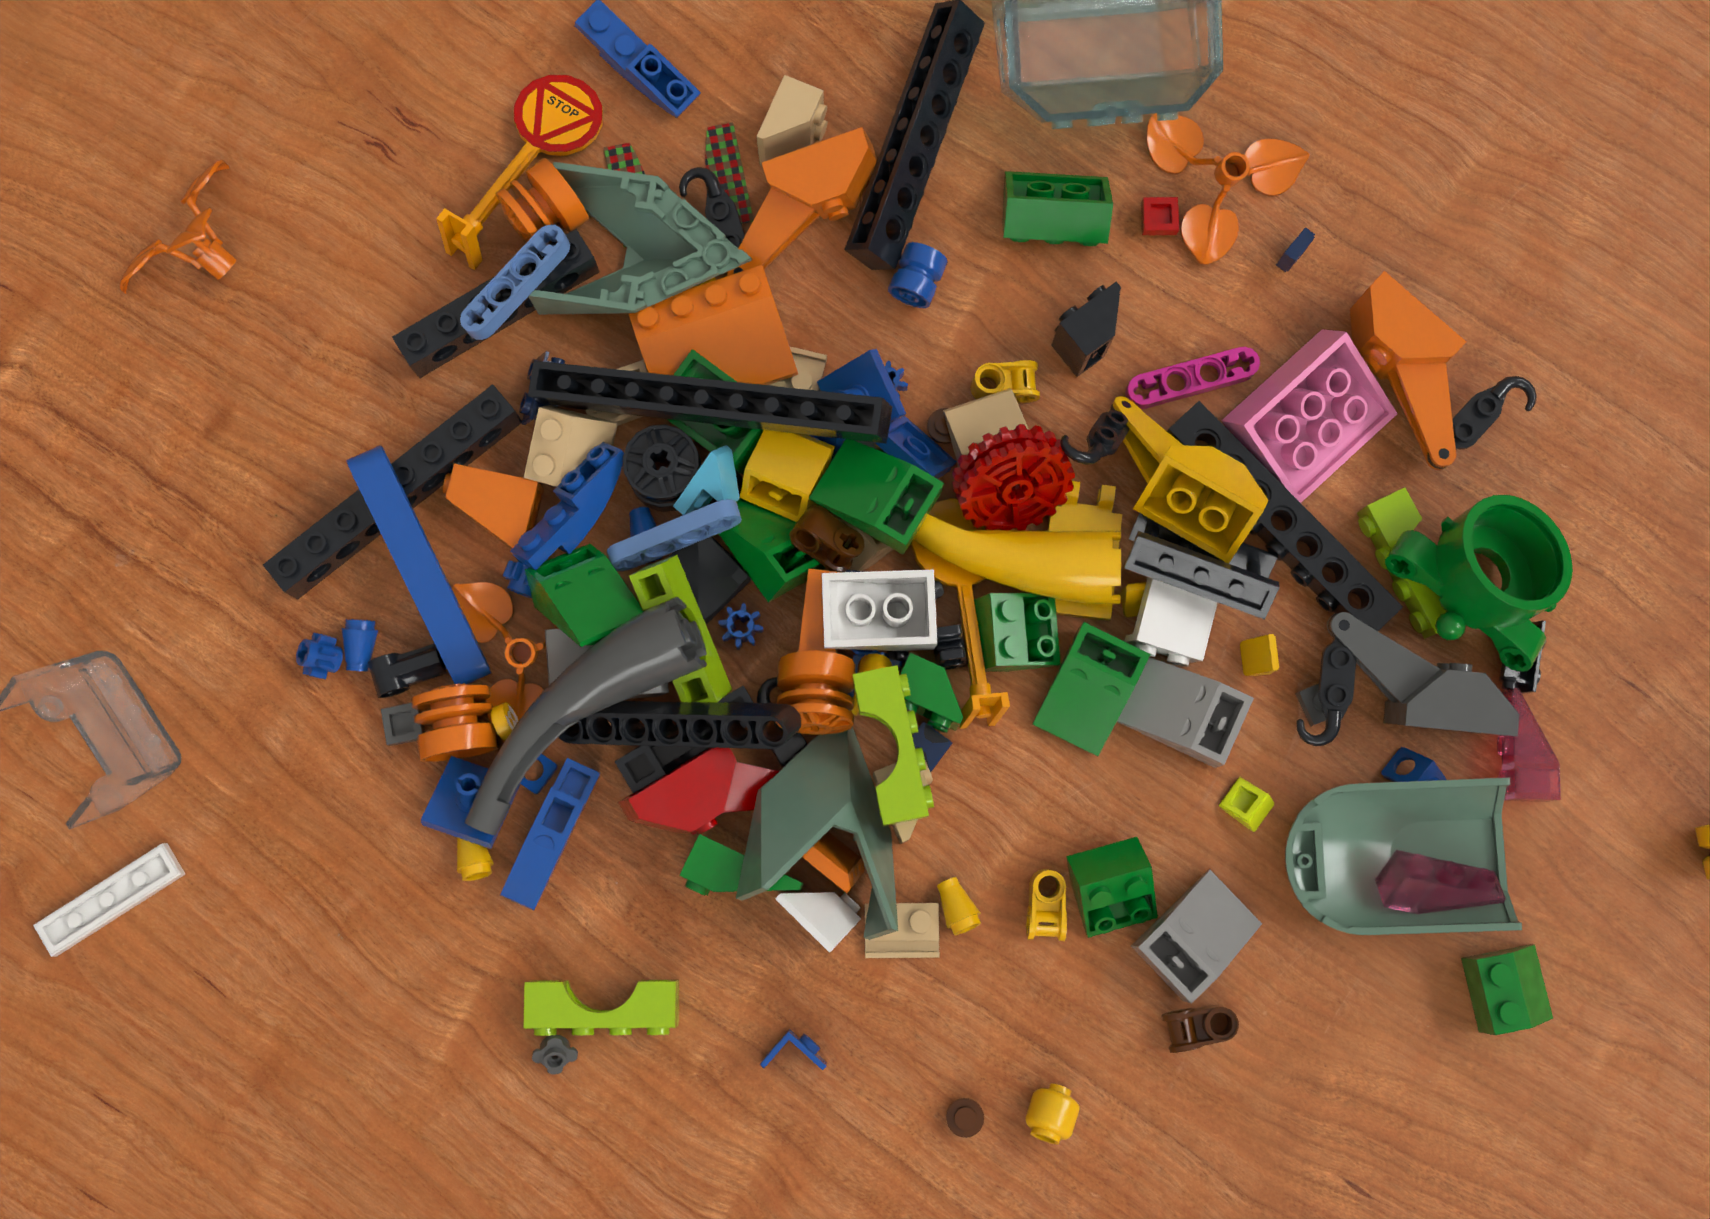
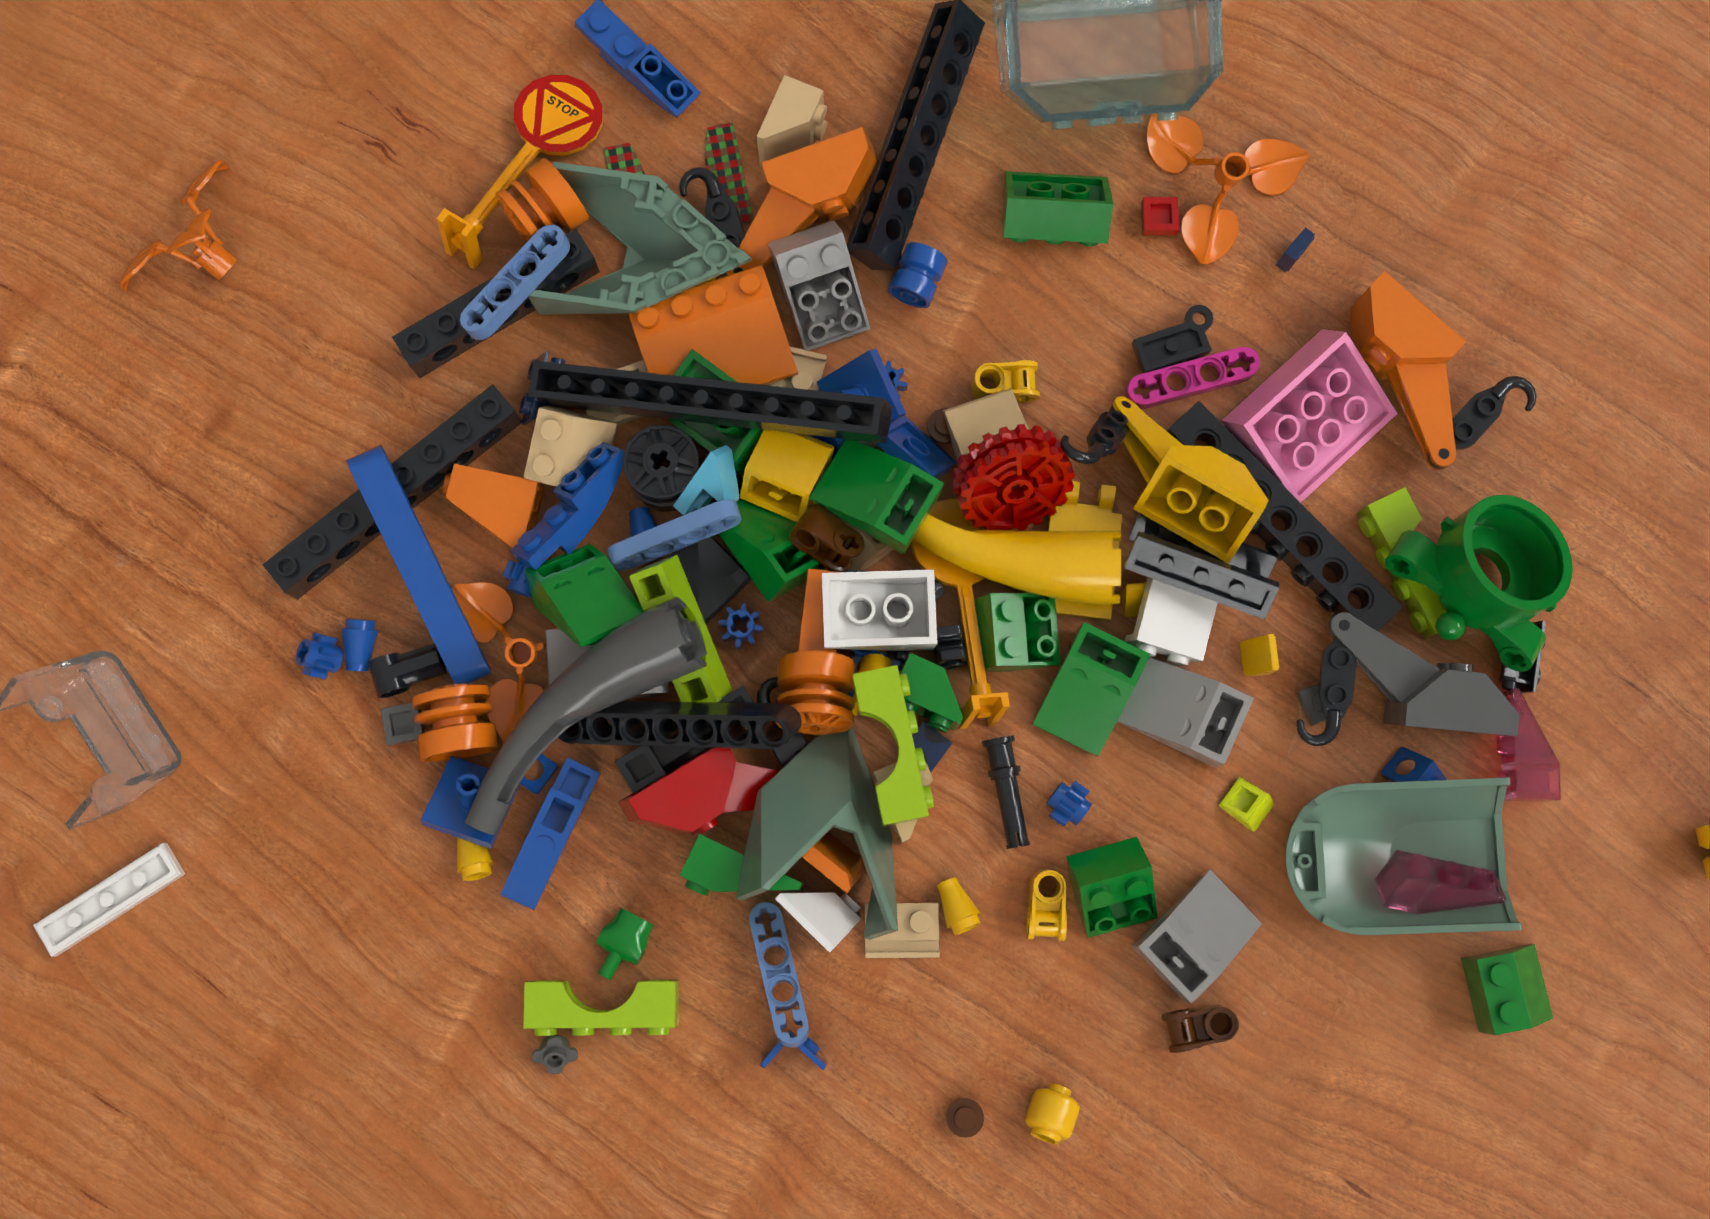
(504, 719): yellow tile -> none
(624, 940): none -> green piece
(779, 973): none -> medium blue beam
(819, 285): none -> light grey slope
(1004, 773): none -> black pin
(1069, 803): none -> blue gear
(1088, 331): black slope -> none
(1175, 343): none -> black hinge

